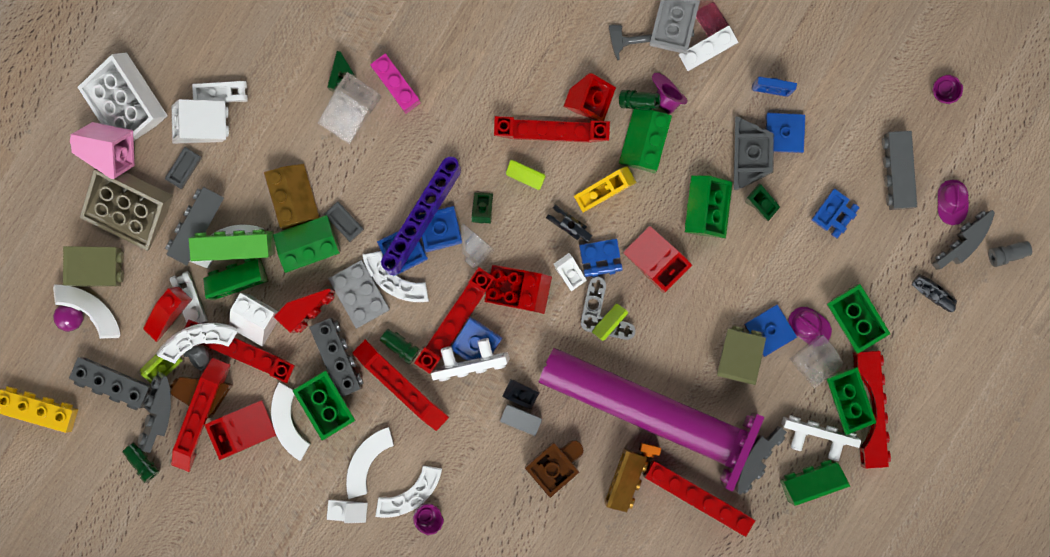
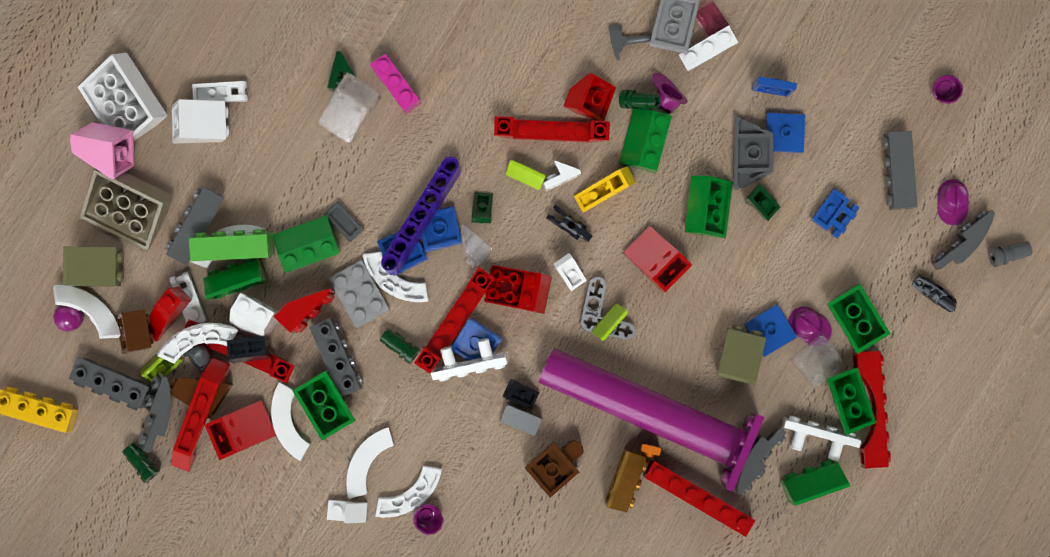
(134, 331): none -> reddish brown slope
(183, 168): dark grey tile -> none
(248, 349): none -> black hinge
(291, 195): pearl gold slope -> none
(399, 385): red slope -> none
(566, 174): none -> white slope
(598, 252): blue plate -> none

